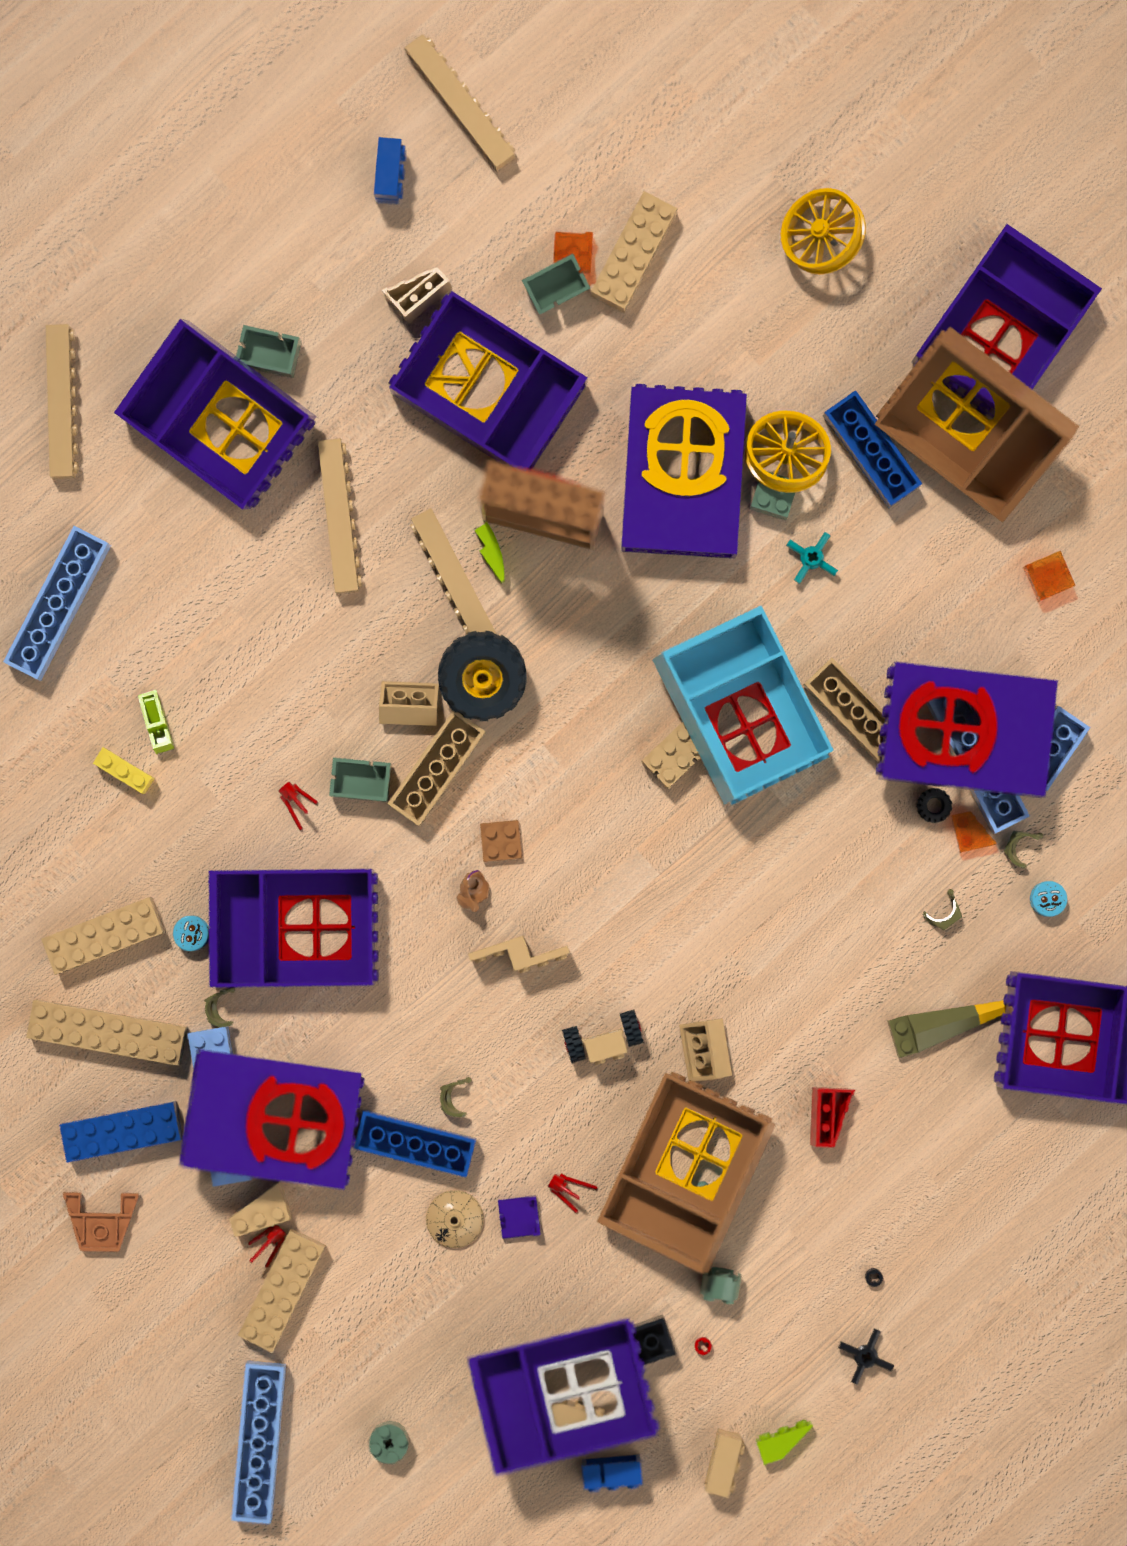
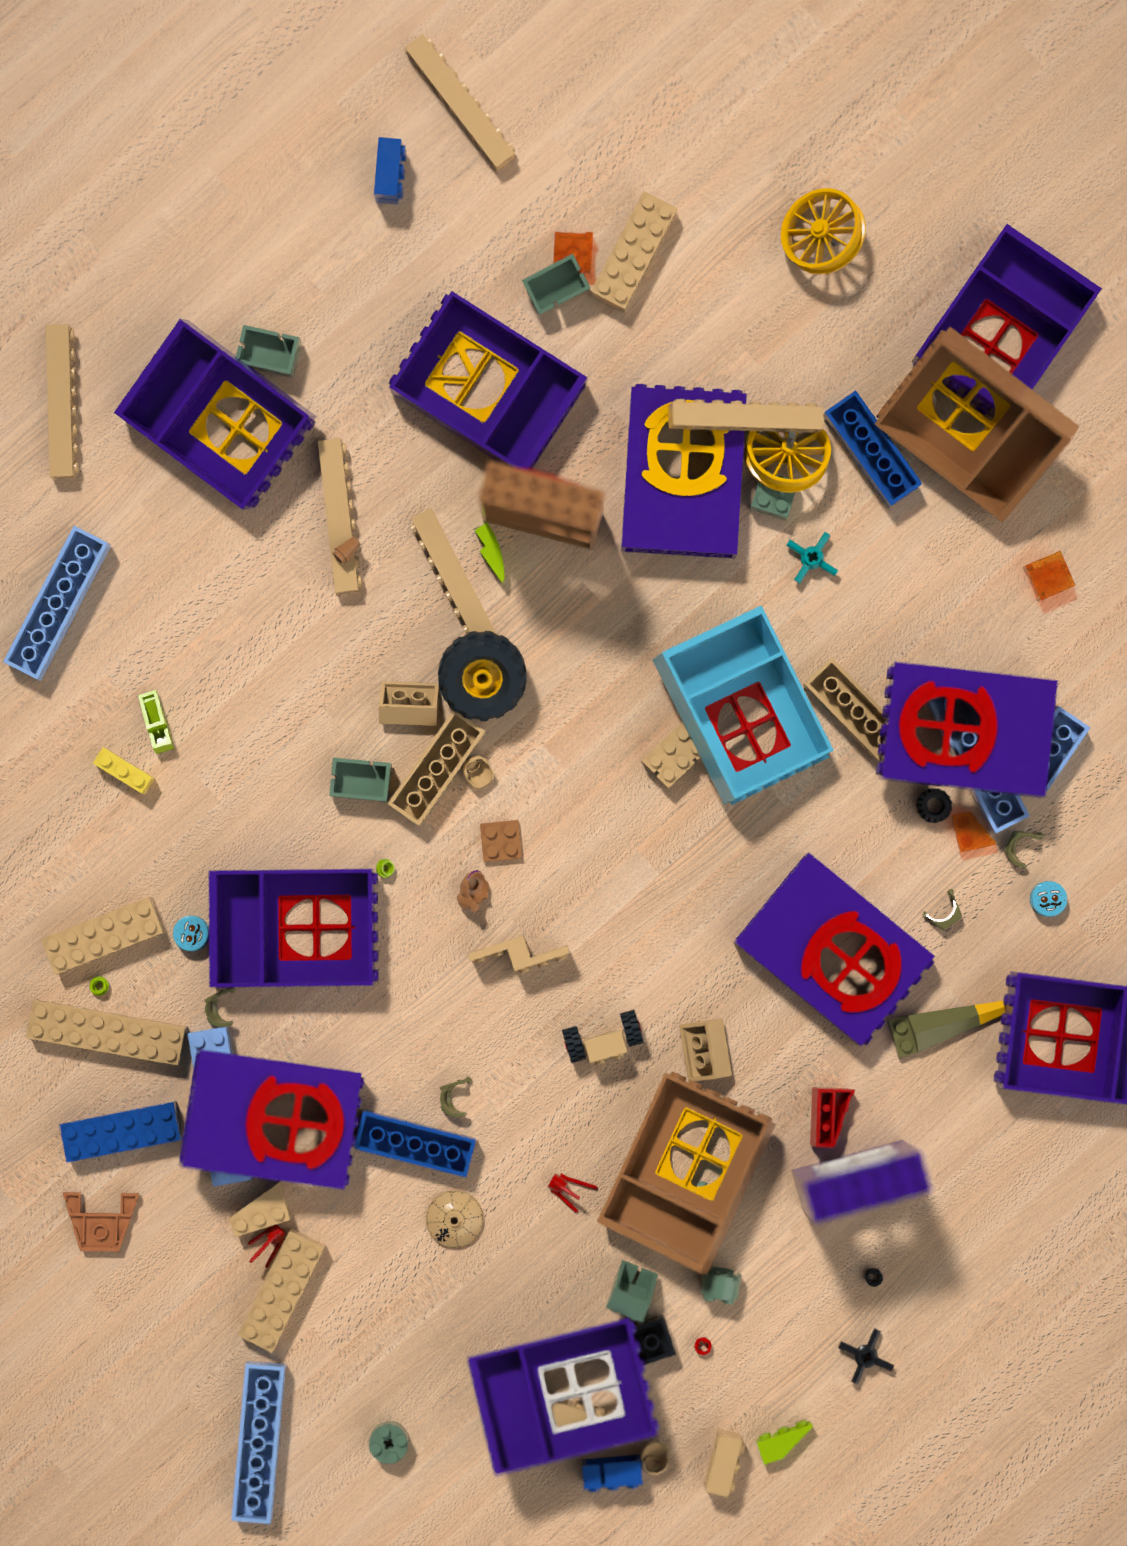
(93, 988): none -> lime plate
(289, 792): red plant -> none
(346, 550): none -> medium nougat cone
(389, 868): none -> lime plate
(417, 294): tan wedge -> none
(478, 772): none -> tan hair
(519, 1217): dark purple piece -> none
(630, 1298): none -> sand green piece
(654, 1458): none -> tan hair
(745, 416): none -> tan brick
(800, 923): none -> dark purple panel
(861, 1180): none -> dark purple panel

